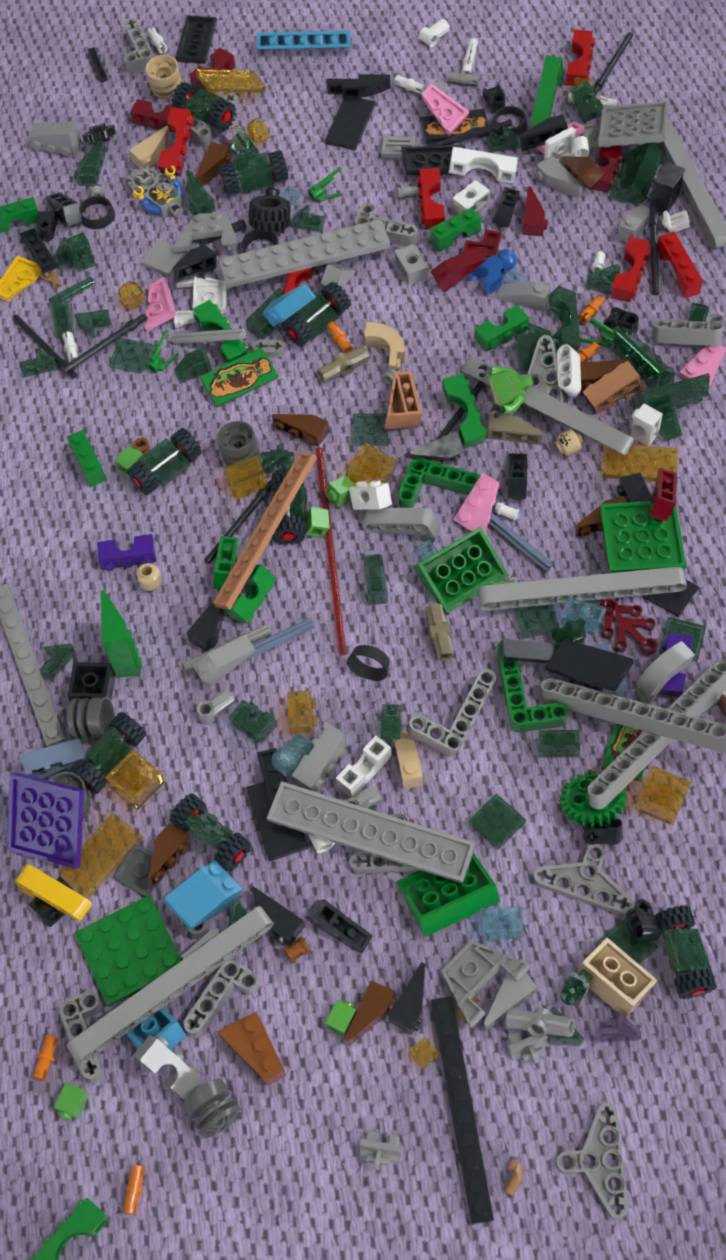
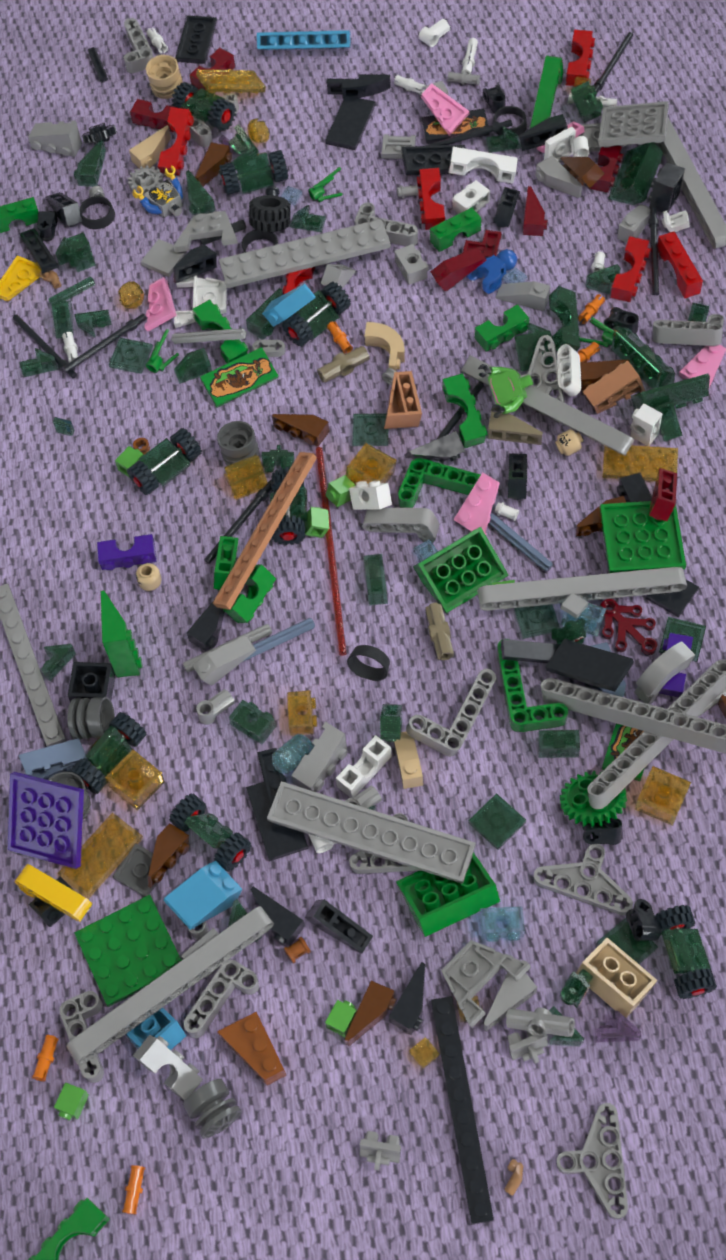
(63, 426): none -> tile
(87, 458): green arch -> none
(574, 605): none -> light grey tile

